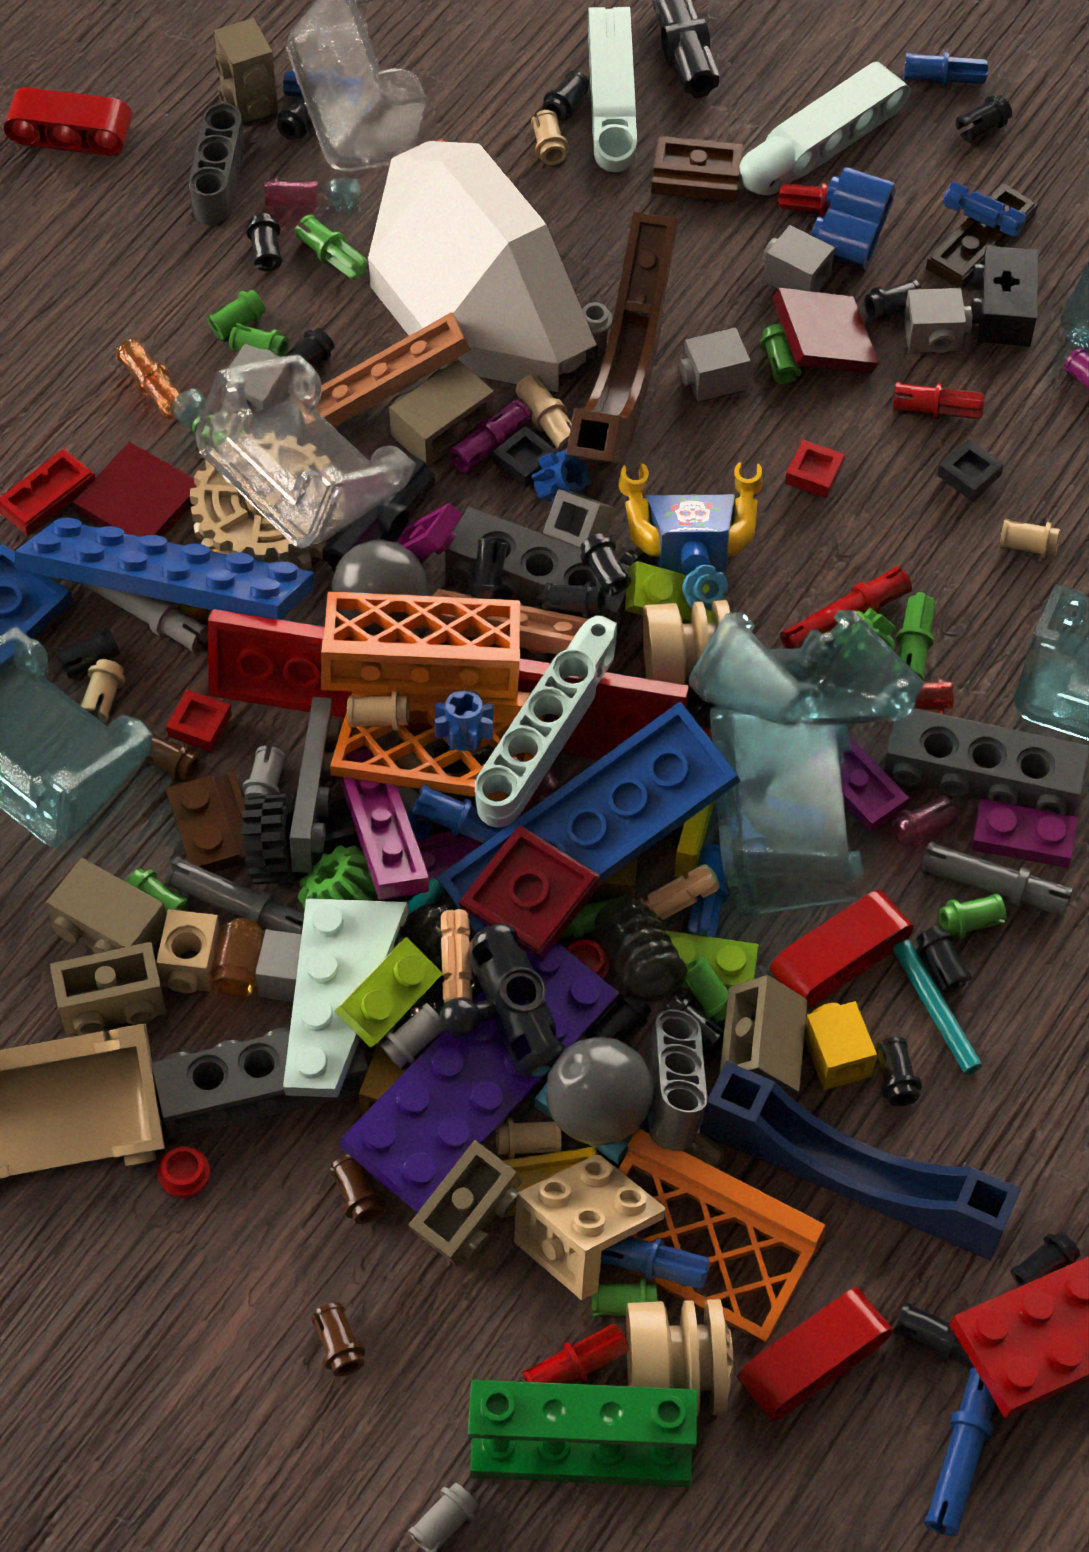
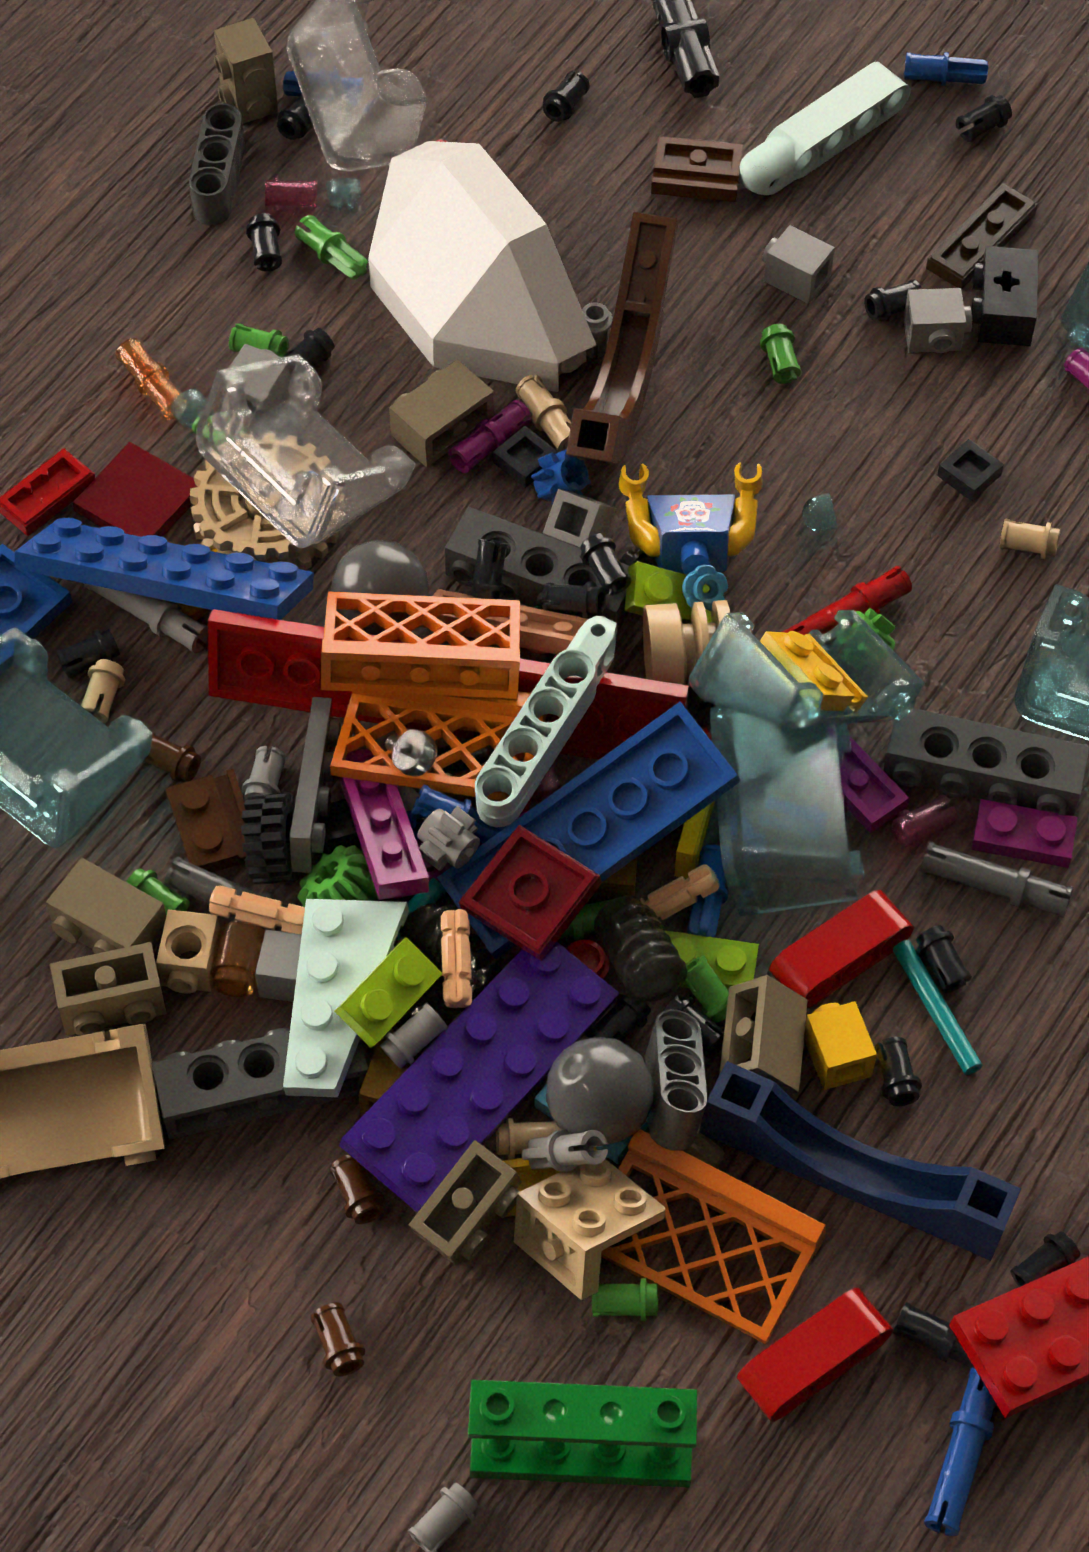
(68, 121): red beam -> none
(184, 1172): red plate -> none
(199, 720): red plate -> none
(242, 310): bright green pin -> none
(256, 910): none -> light nougat axle
(379, 711): tan pin -> none
(384, 520): black piece -> none
(392, 370): nougat plate -> none
(412, 752): none -> clear smoke piece
(431, 532): magenta plate -> none
(448, 838): none -> light grey gear
(463, 720): blue gear -> none
(504, 973): black piece -> none
(550, 144): tan pin -> none
(565, 1150): none -> light grey axle
(580, 1358): red axle -> none
(612, 87): light aqua piece -> none
(658, 1261): blue axle -> none
(683, 1353): tan wheel -> none
(715, 364): light grey brick -> none
(804, 198): red axle -> none
(811, 663): none -> yellow plate
(814, 468): red plate -> none
(819, 513): none -> clear light blue hinge
(825, 330): tile -> none
(855, 216): blue brick -> none
(916, 633): bright green axle -> none
(936, 696): clear red pin -> none
(939, 401): red axle -> none
(972, 915): bright green pin -> none
(984, 209): blue axle -> none

